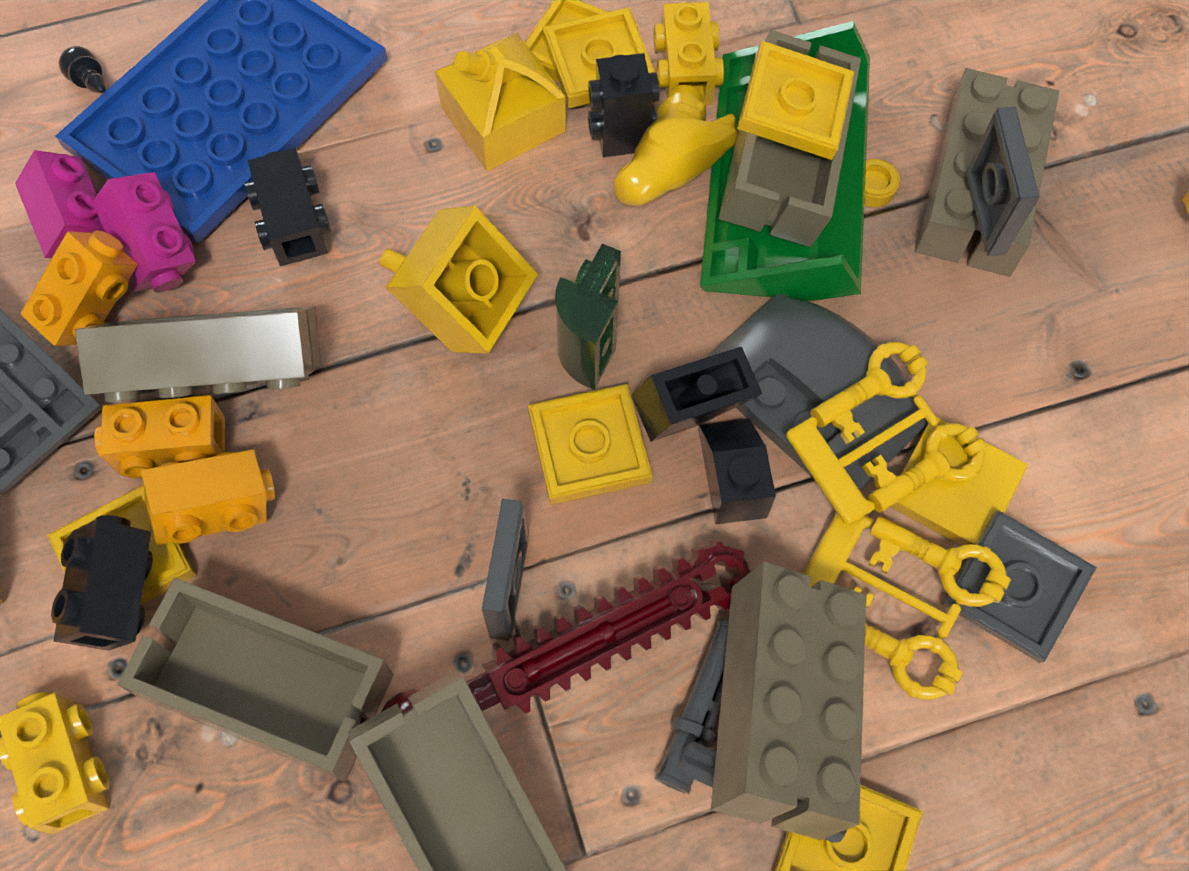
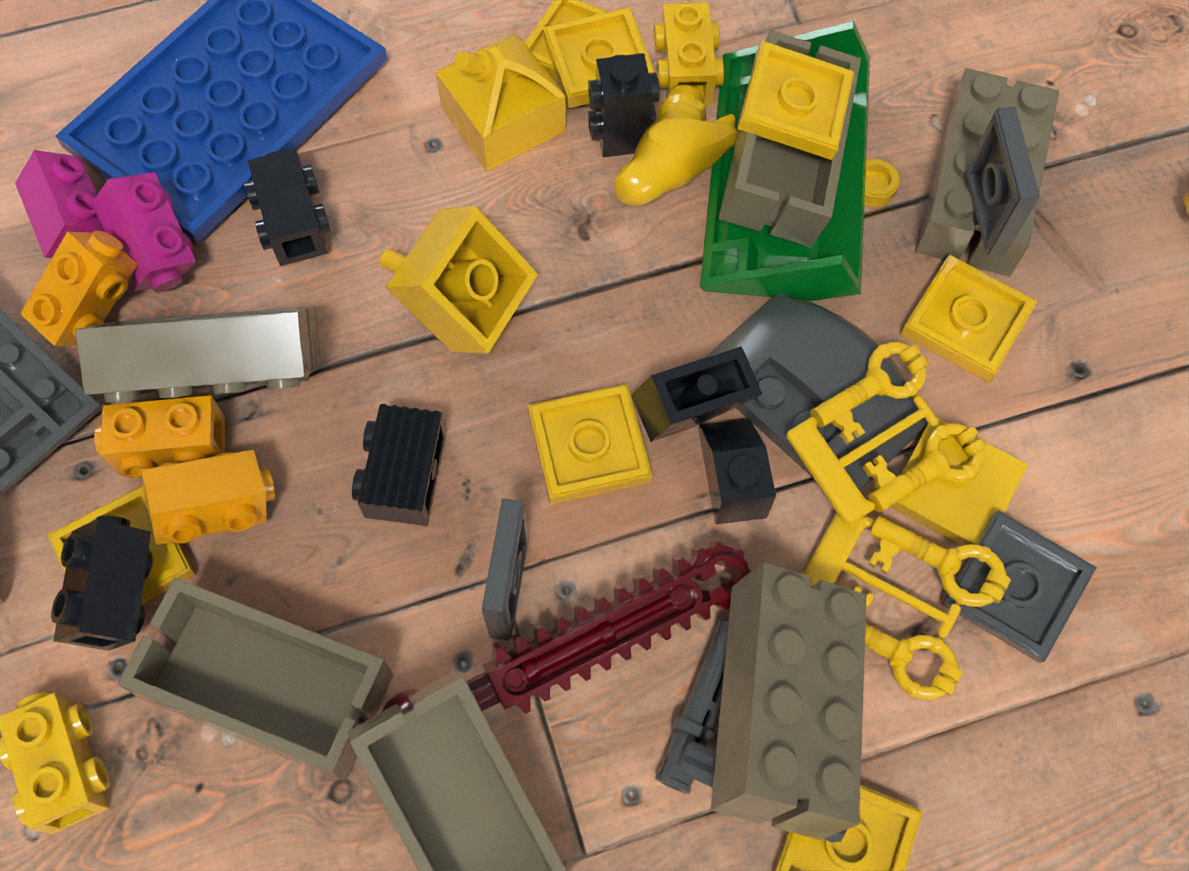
(82, 69): black bar -> none
(400, 464): none -> black brick
(589, 317): clear green brick -> none
(969, 318): none -> yellow tile

